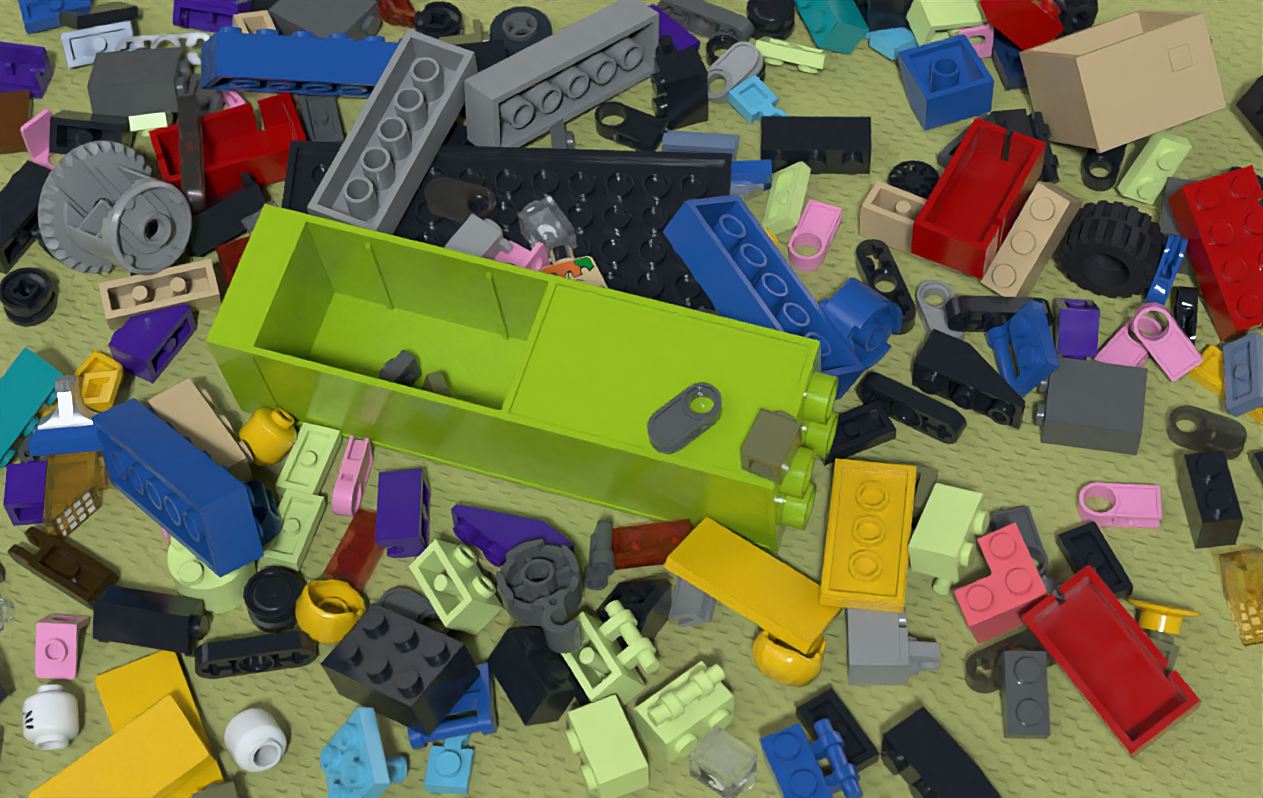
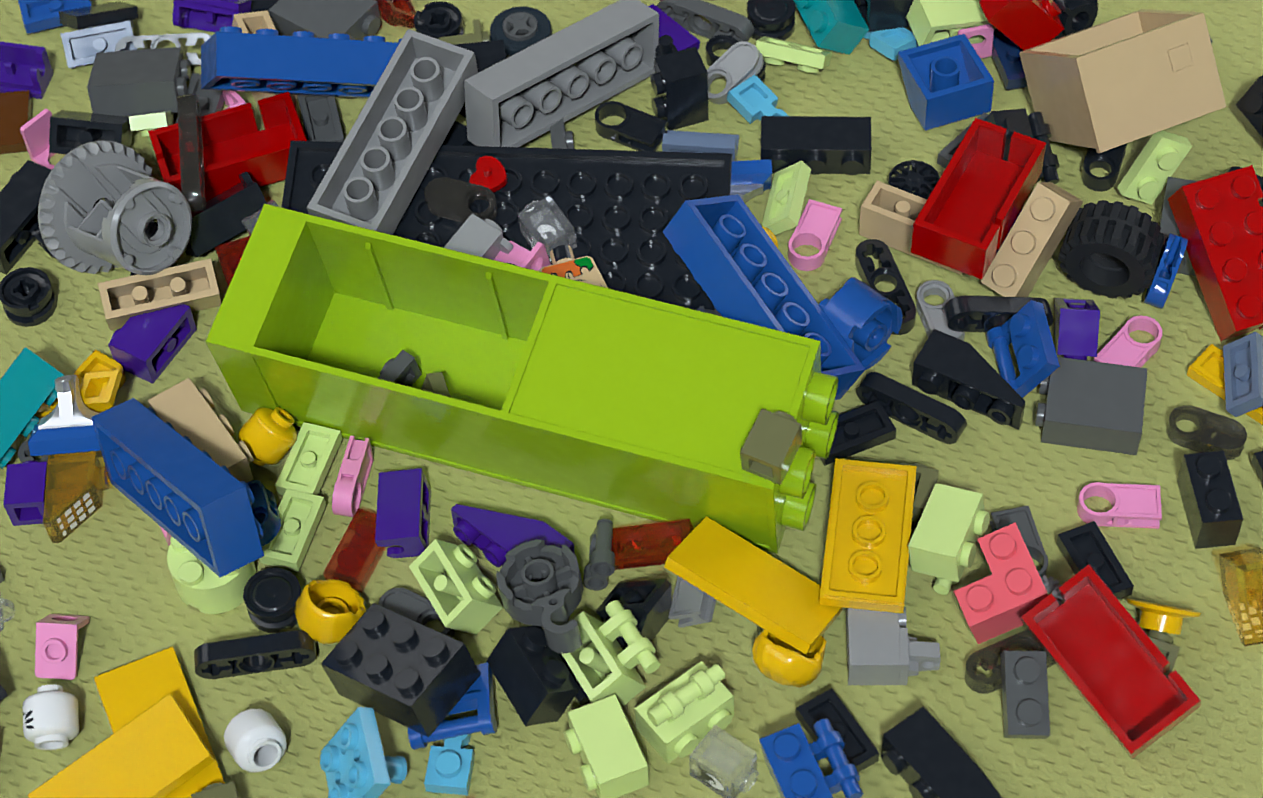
(64, 567): dark brown hinge -> none
(149, 619): black brick -> none
(489, 173): none -> red piece
(677, 425): dark grey piece -> none
(1170, 348): bright pink piece -> none
(1186, 310): black piece -> none

